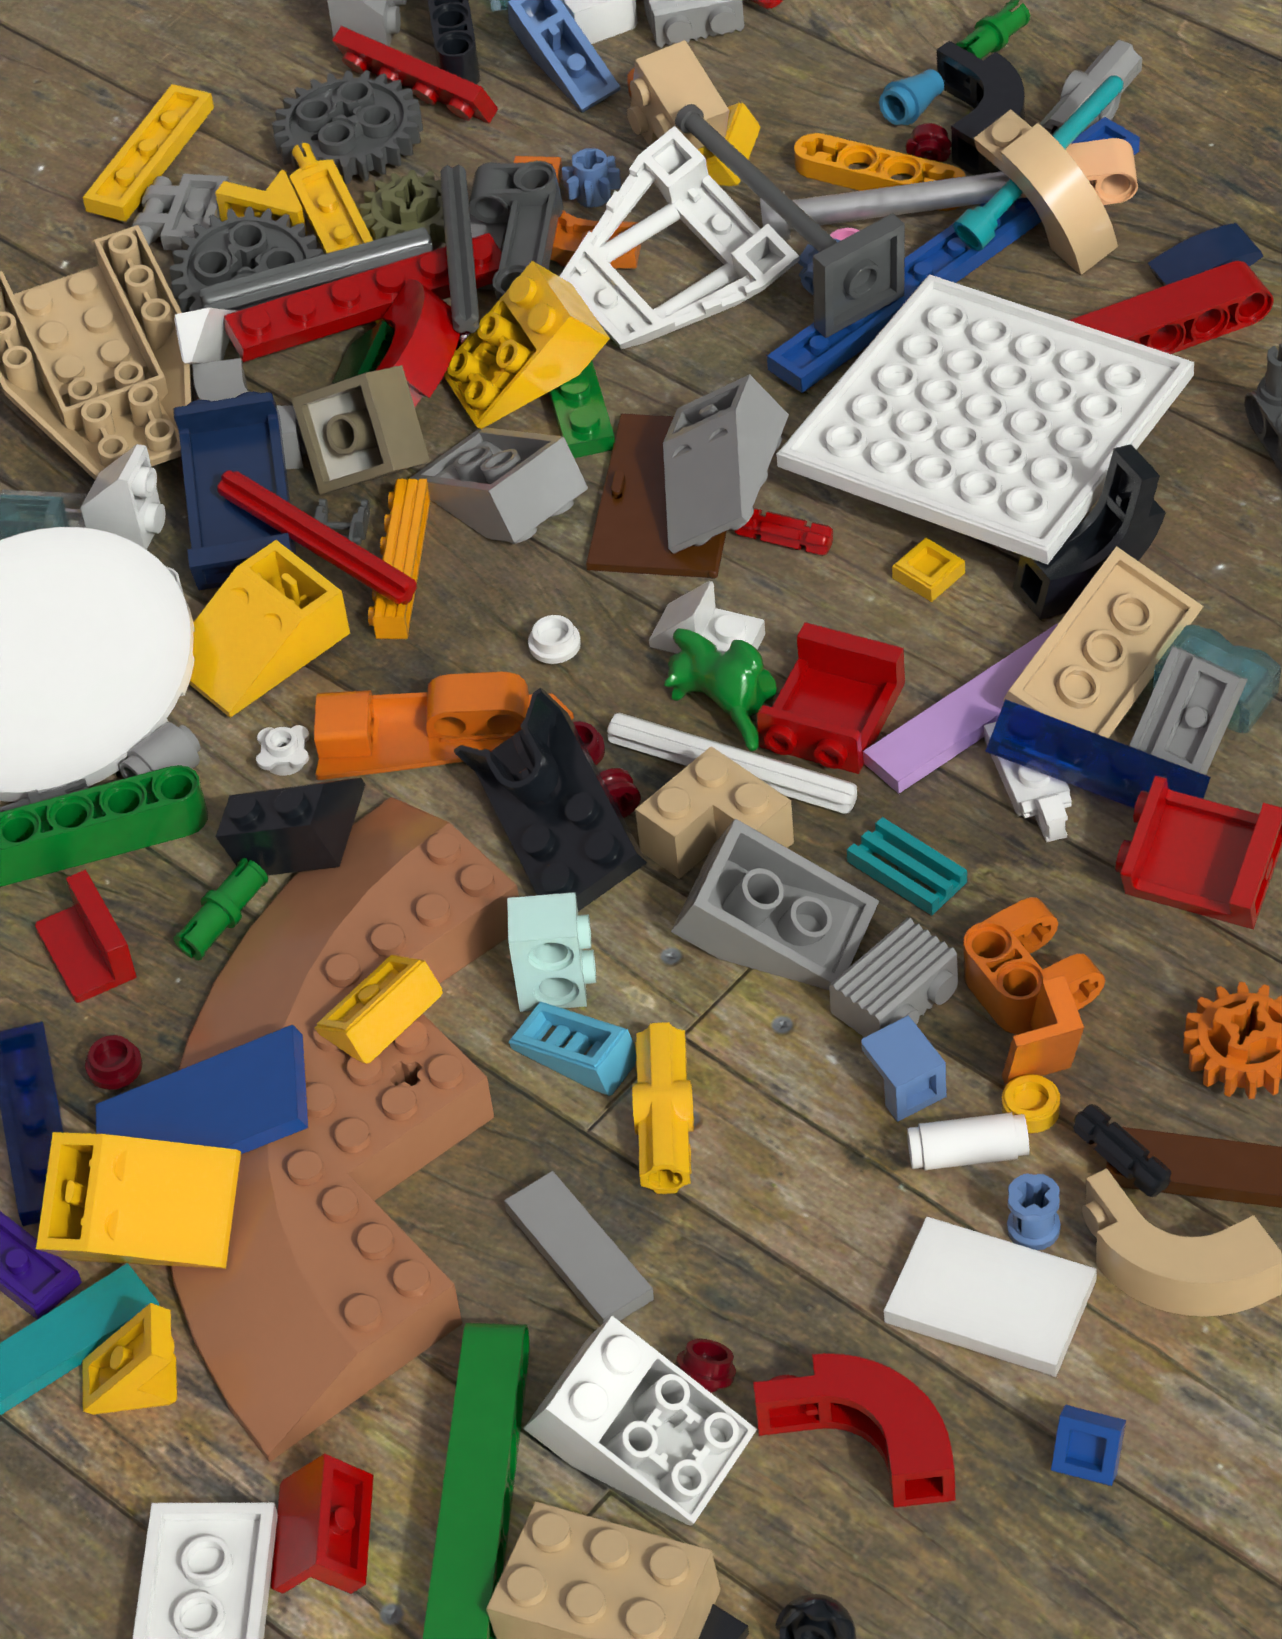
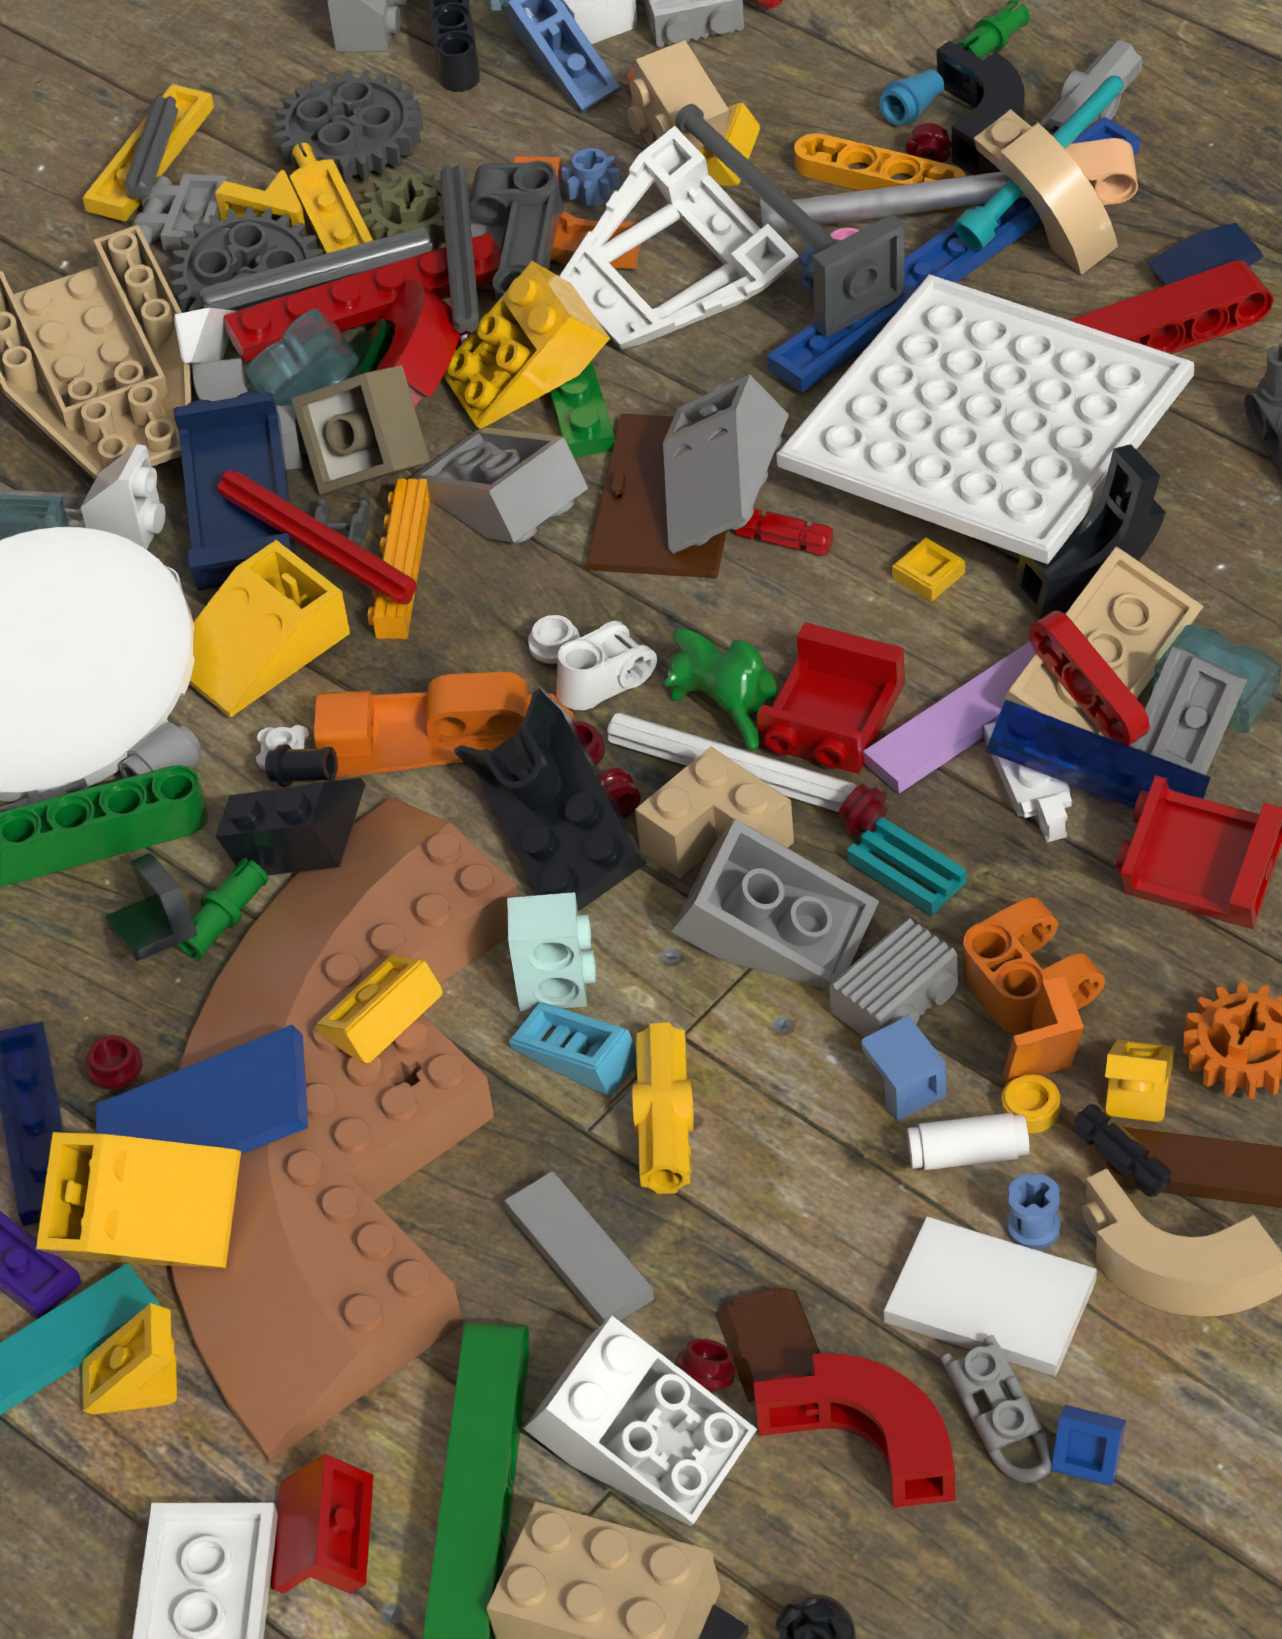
(86, 942): red panel -> none
(151, 147): none -> dark grey axle
(156, 920): none -> black panel
(291, 765): none -> black pin
(305, 359): none -> clear light blue brick
(425, 80): red plate -> none
(598, 664): none -> white piece
(699, 614): white slope -> none
(768, 1336): none -> reddish brown piece
(863, 809): none -> dark red plate
(1010, 1419): none -> light grey piece
(1088, 678): none -> red beam
(1138, 1080): none -> yellow slope

